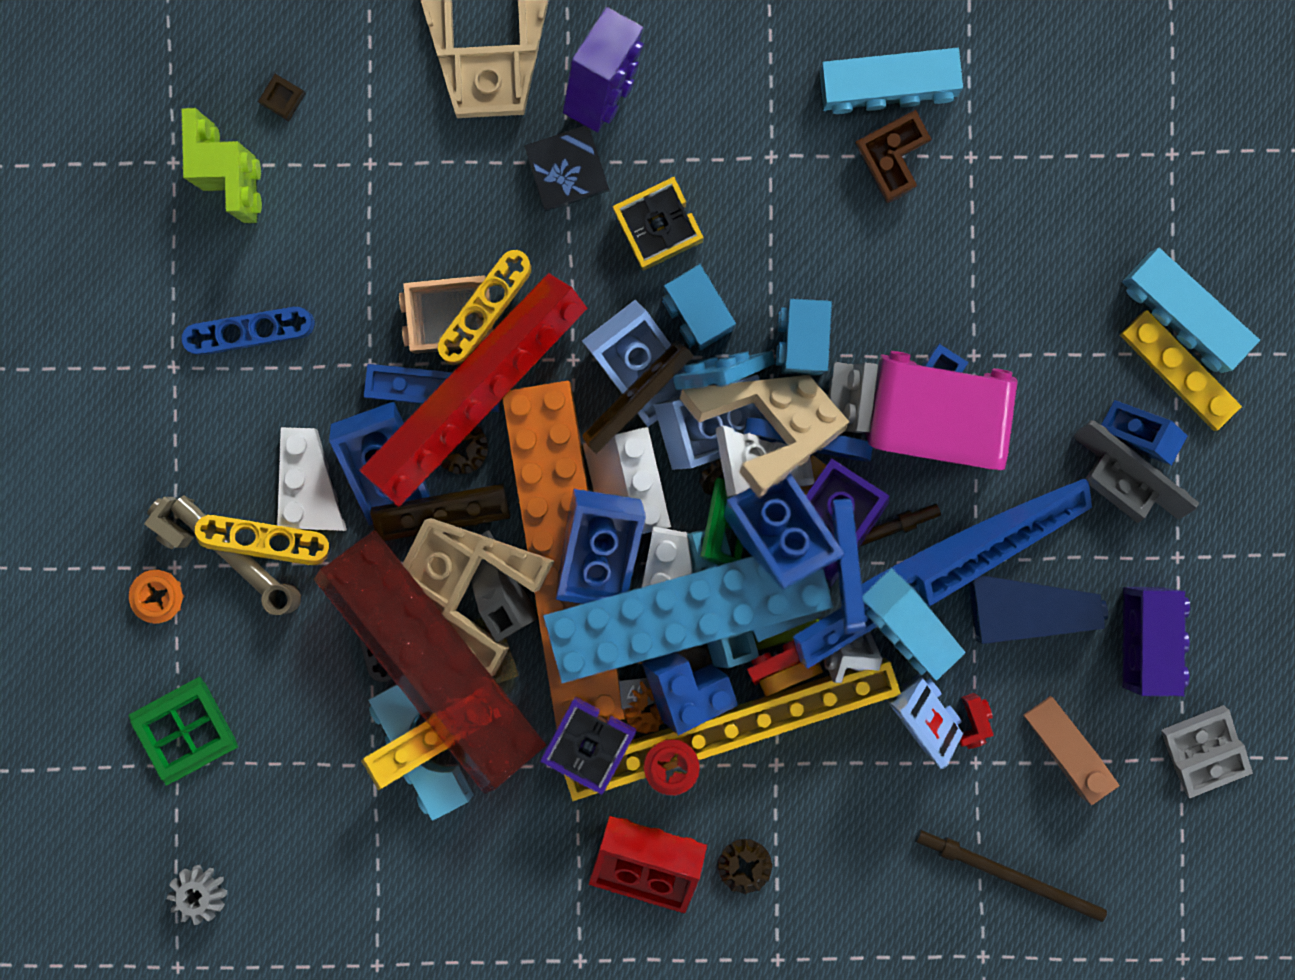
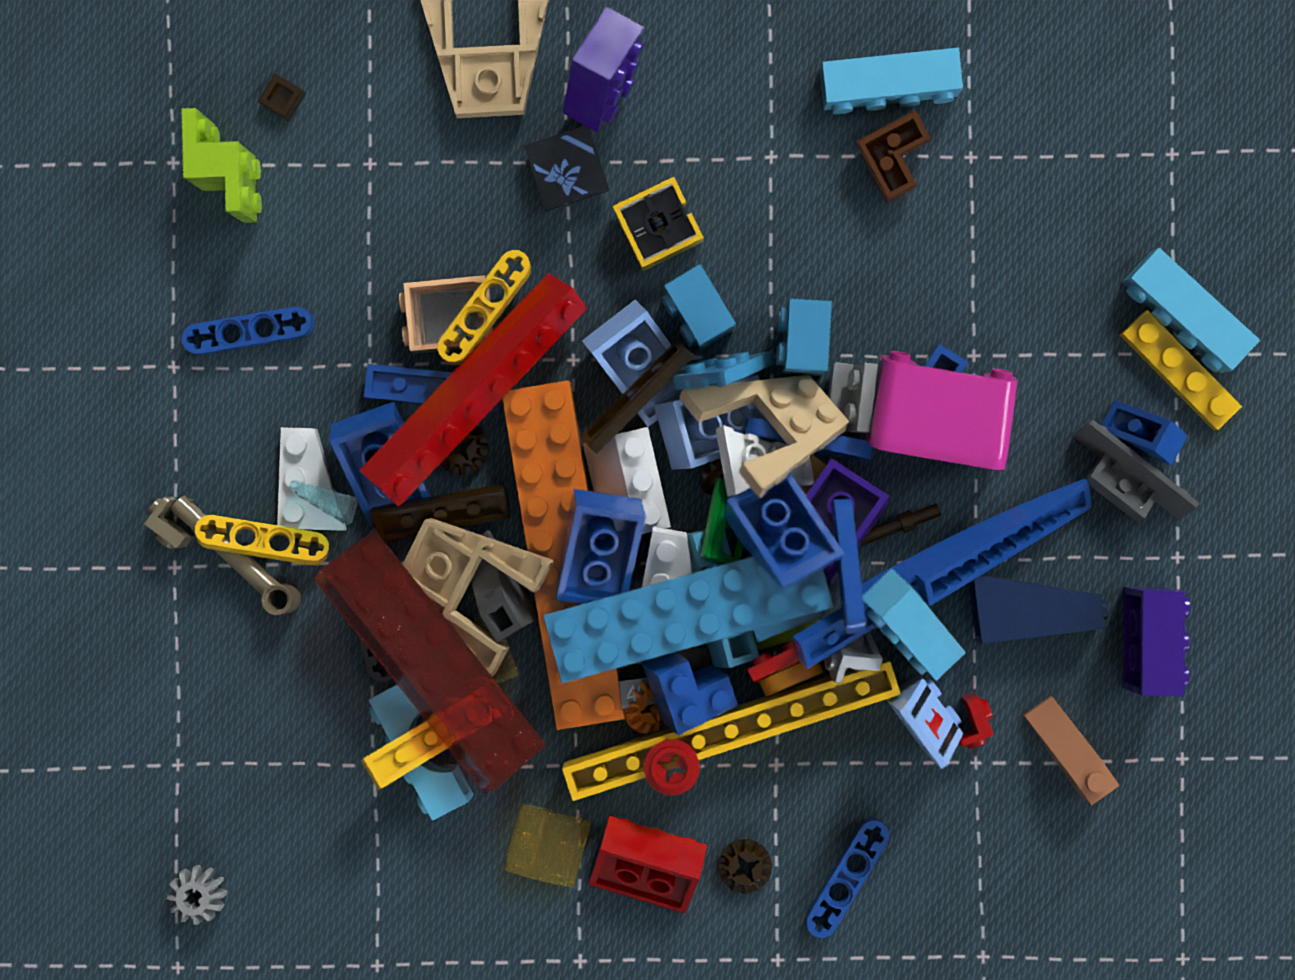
(142, 591): orange gear -> none
(168, 705): green piece -> none
(332, 503): none -> clear light blue slope
(547, 845): none -> clear yellow slope
(581, 757): piece -> none
(850, 879): none -> blue beam
(951, 850): dark brown bar -> none
(1206, 751): light grey slope -> none

